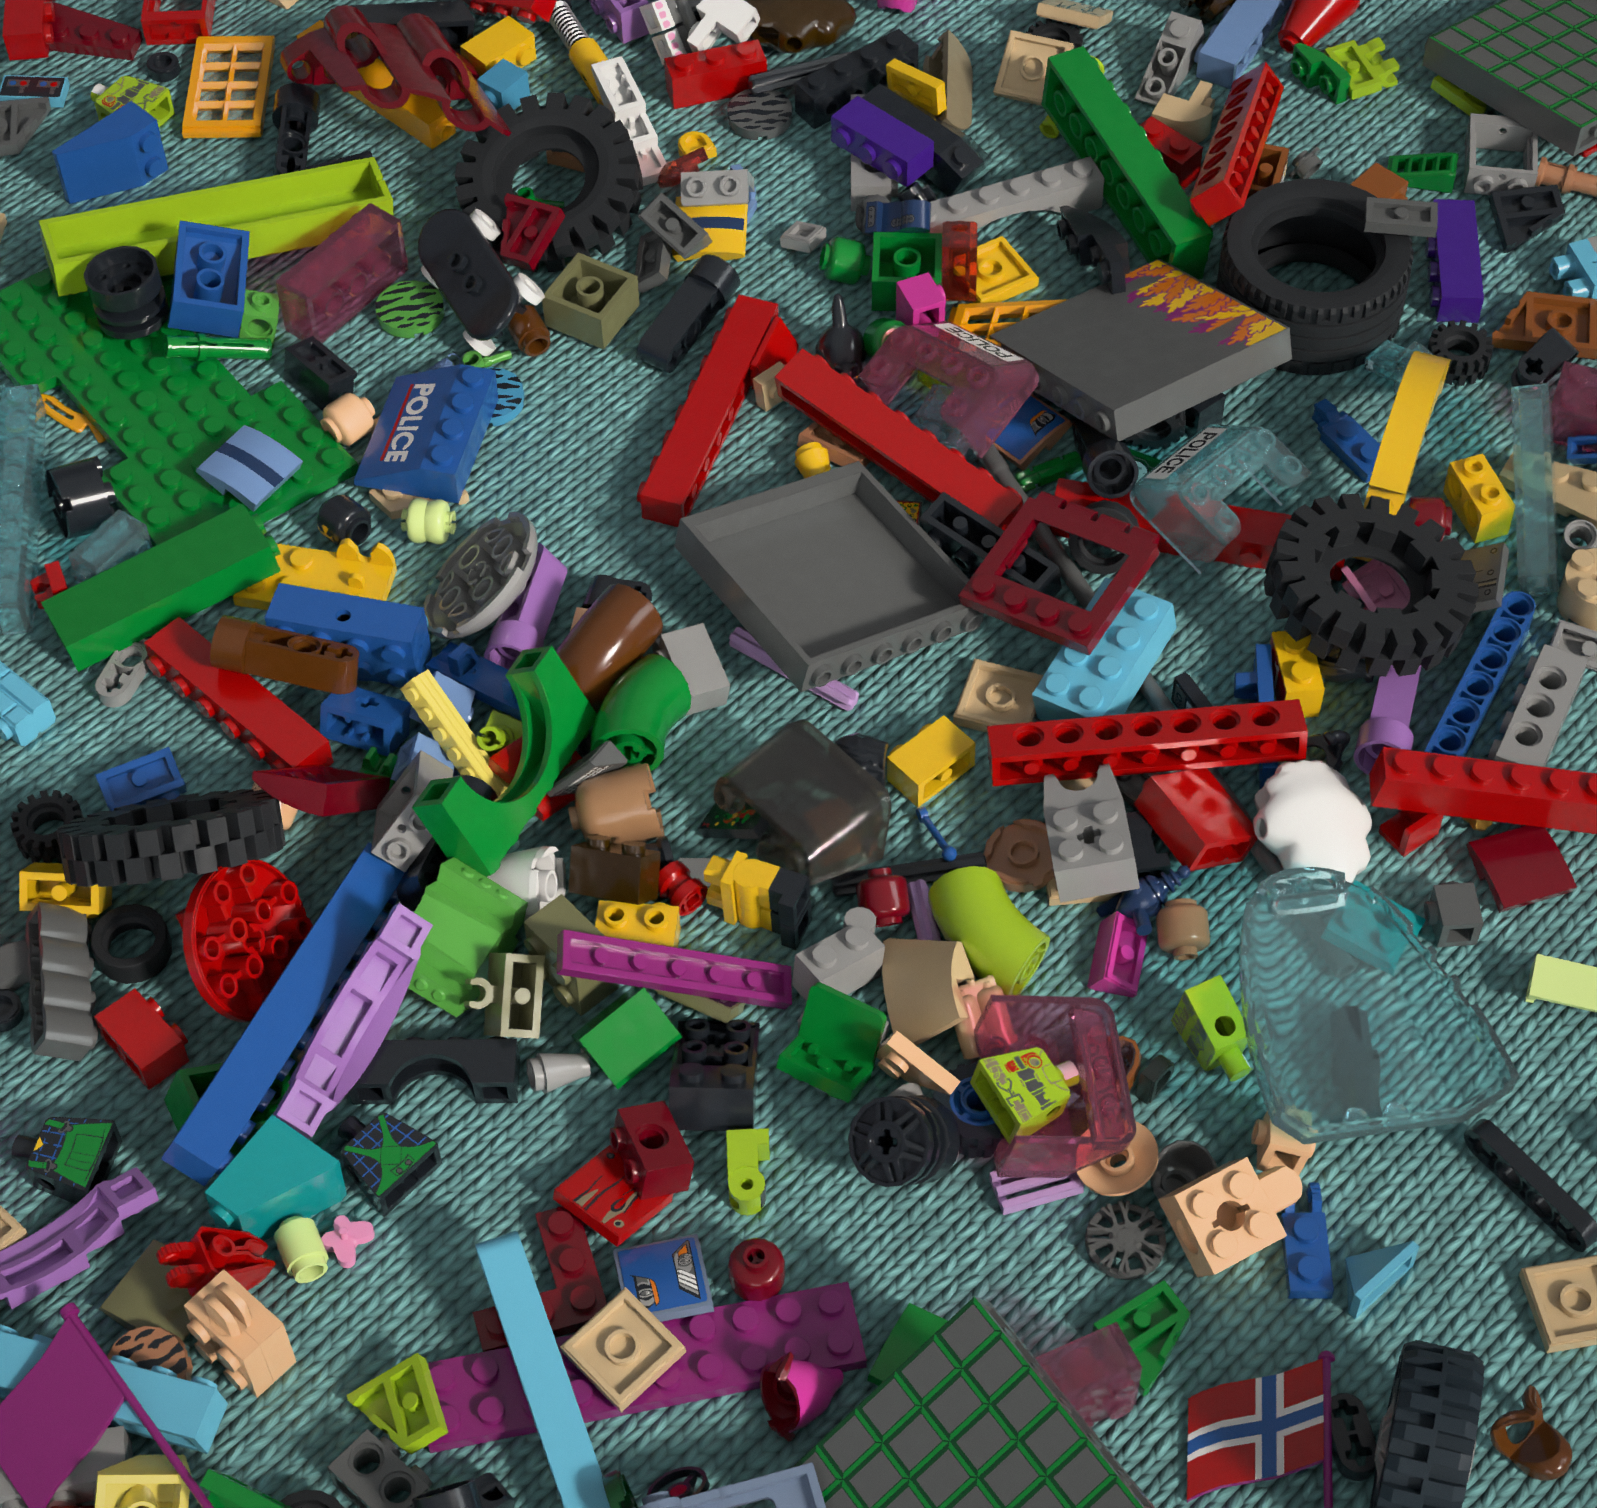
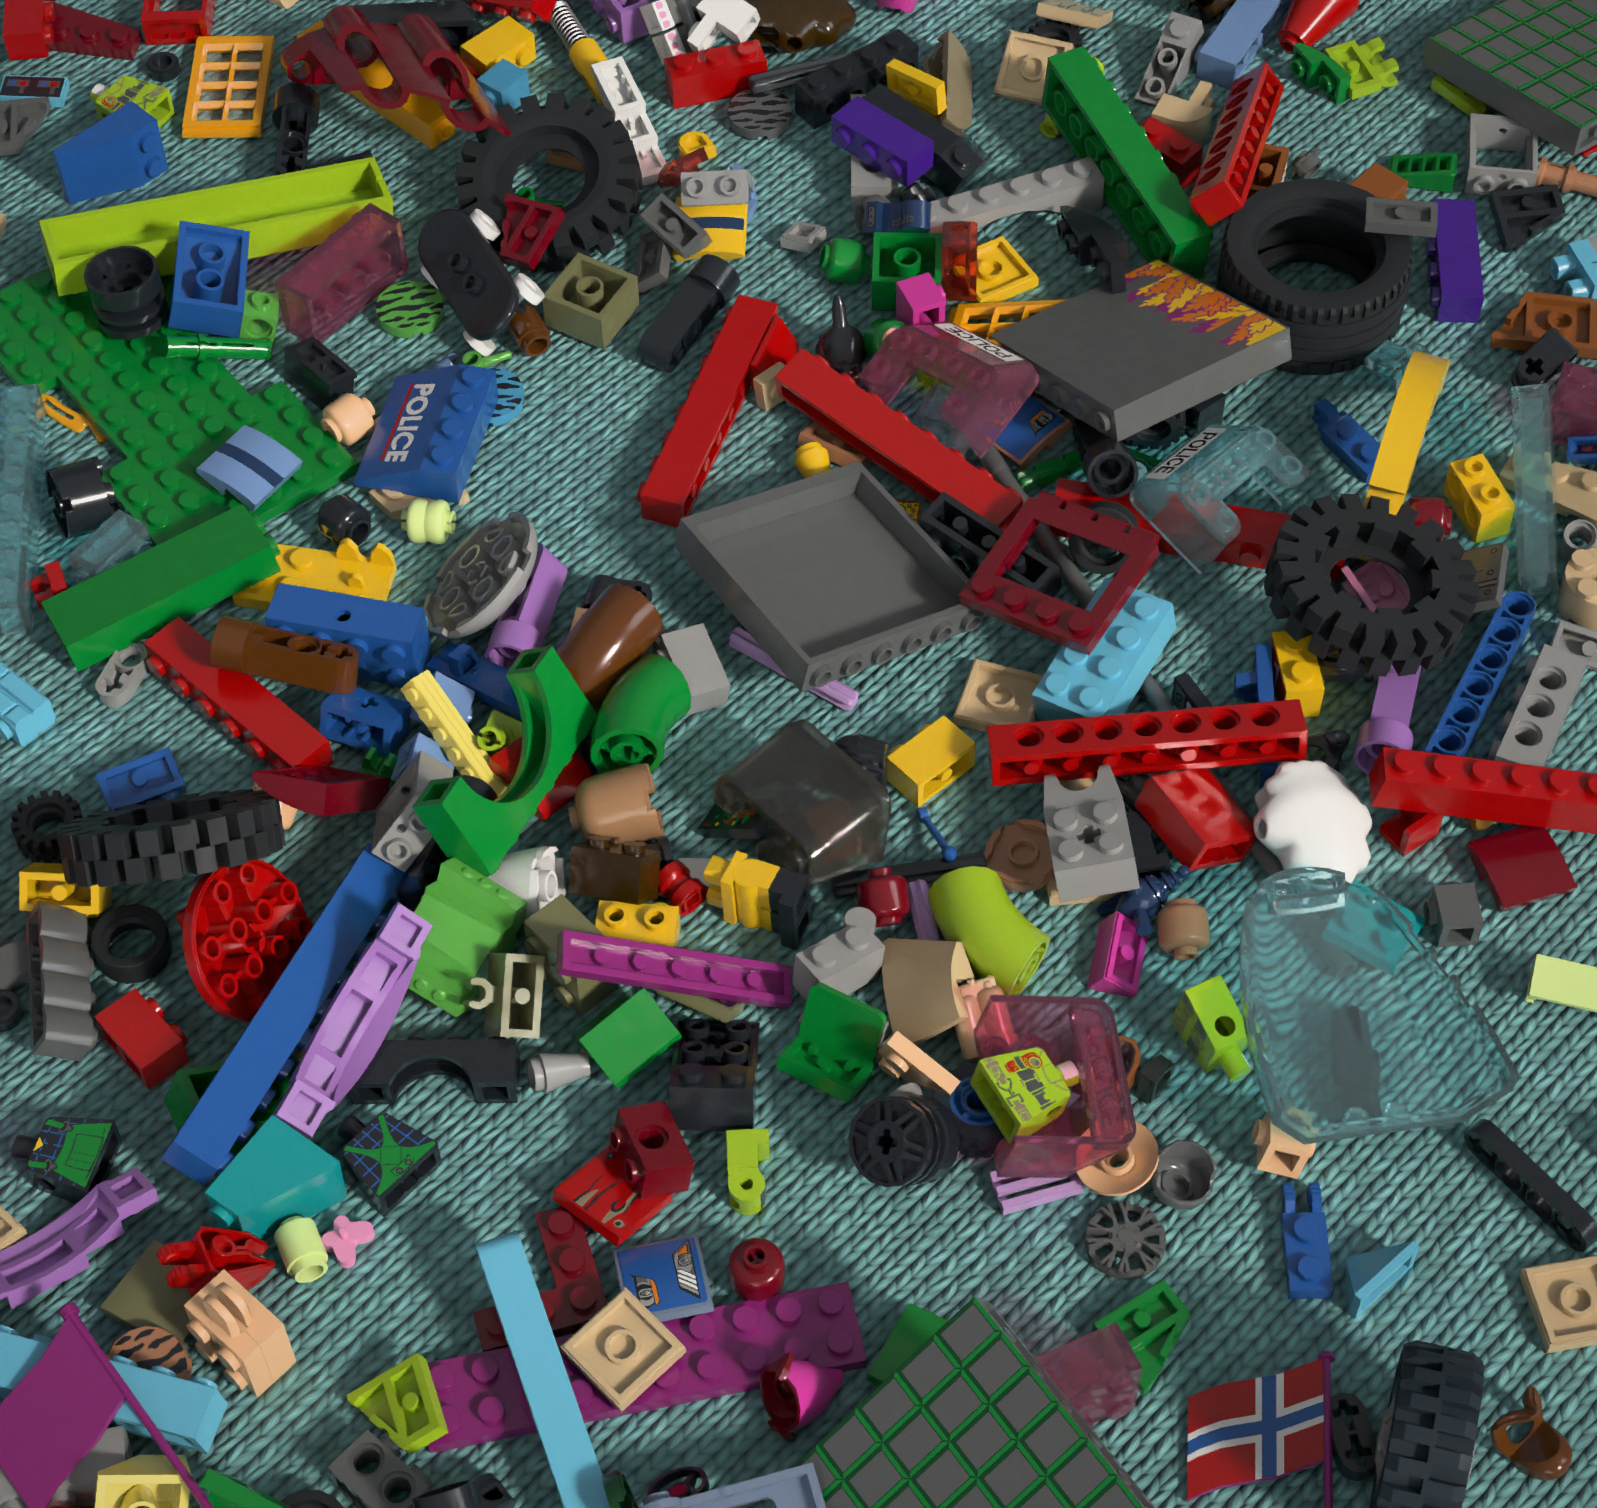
(598, 761): dark grey slope -> none
(1230, 1213): light nougat brick -> none
(1467, 340): black tyre -> none

